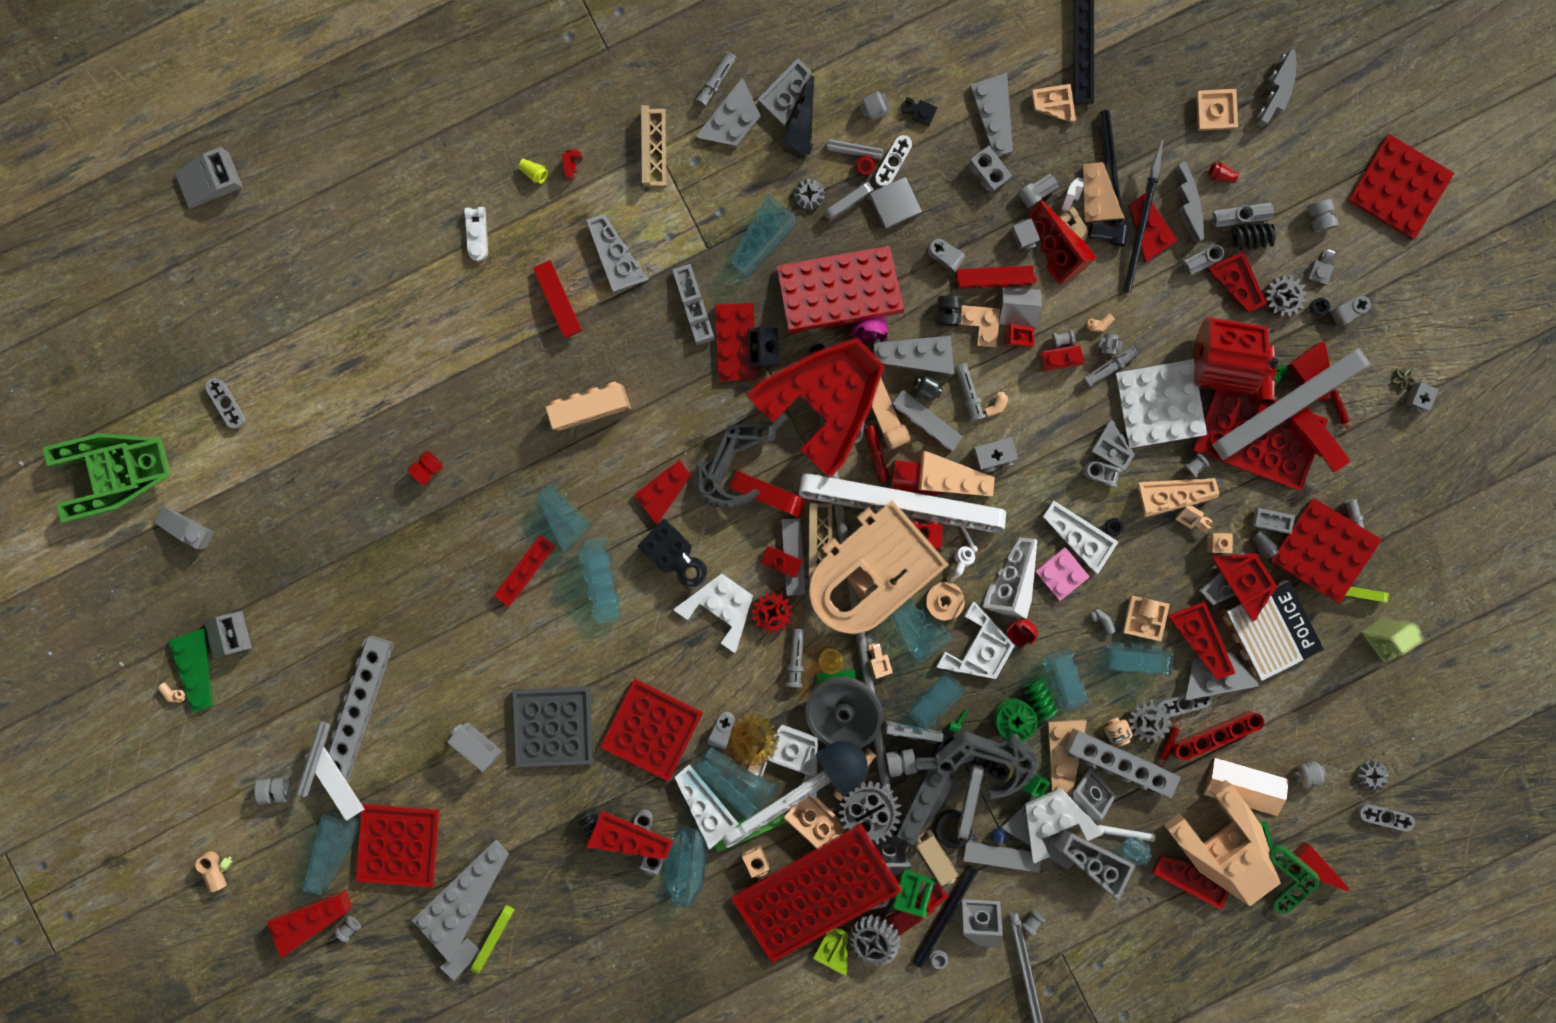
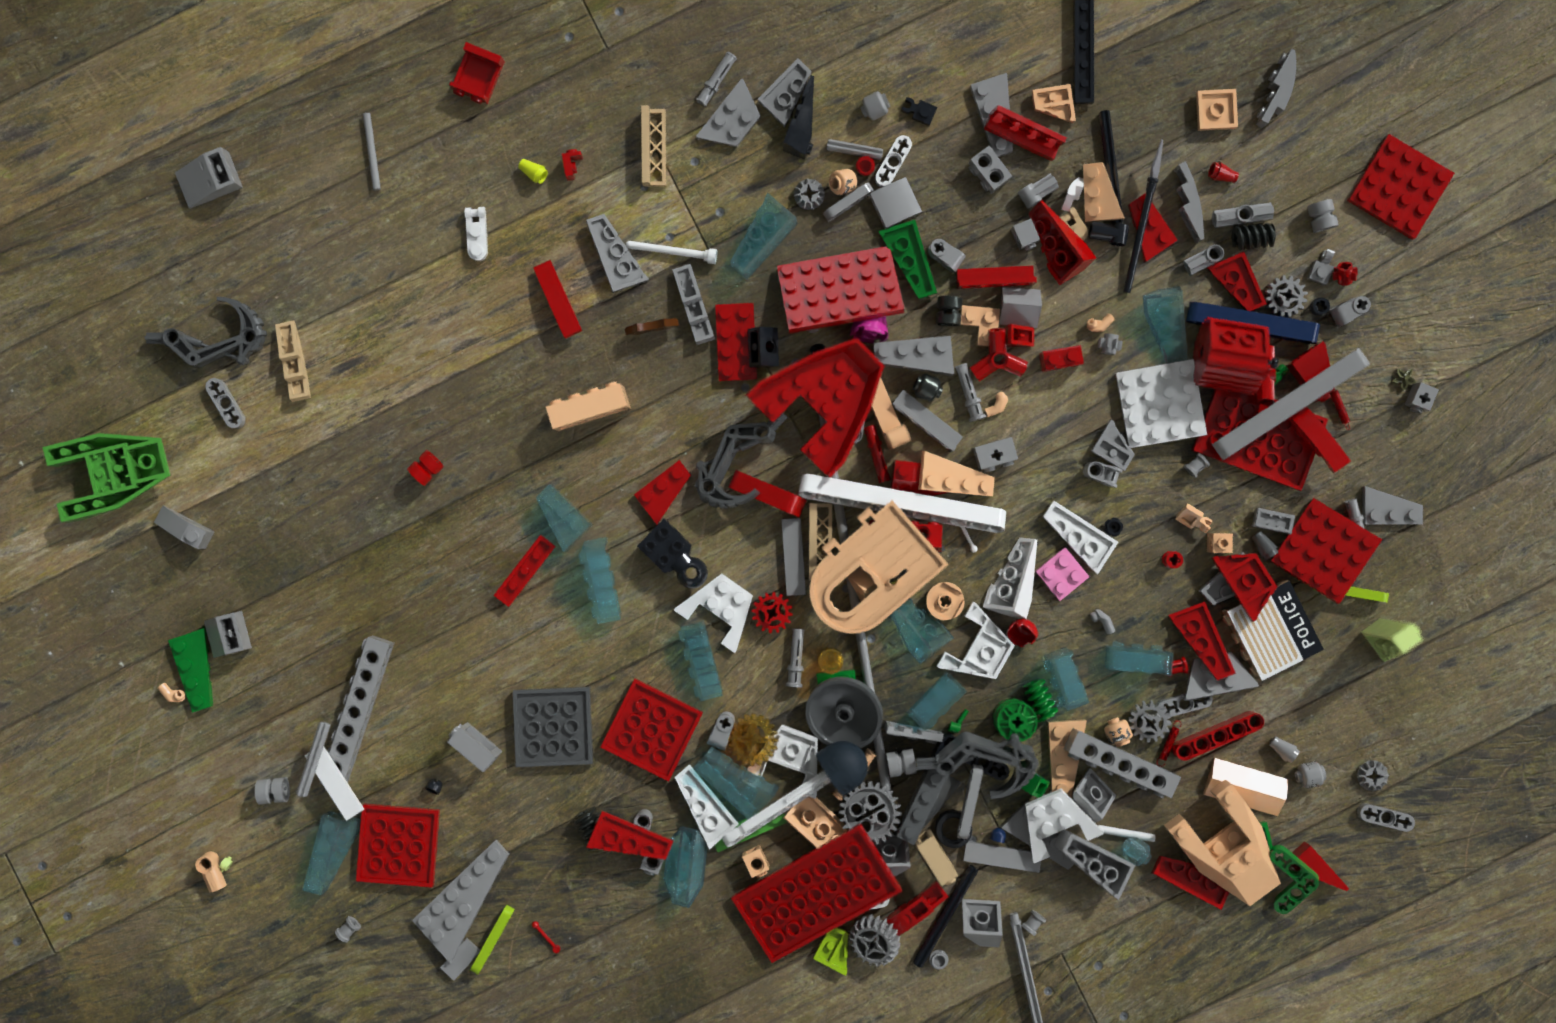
(187, 346): none -> dark grey piece
(293, 361): none -> tan slope
(302, 923): red wedge -> none
(371, 151): none -> light grey bar
(434, 787): none -> black hinge
(477, 74): none -> red panel
(556, 948): none -> red hinge
(662, 324): none -> reddish brown tile
(701, 659): none -> clear light blue wedge
(708, 255): none -> white piece
(781, 561): red plate -> none
(843, 181): none -> light nougat head
(880, 663): light nougat plate -> none
(910, 886): green plate -> none
(911, 257): none -> green wing
(962, 561): white plate -> none
(997, 346): none -> red piece
(1024, 132): none -> red fence
(1063, 339): light grey bush -> none
(1114, 364): light grey pin -> none
(1145, 618): light nougat plate -> none
(1166, 320): none -> clear light blue wedge
(1171, 495): light nougat wing -> none
(1178, 559): none -> red bush
(1183, 666): none -> red bush
(1278, 326): none -> dark blue beam
(1286, 751): none -> light grey cone
(1345, 273): none -> red gear
(1389, 509): none -> light grey wing

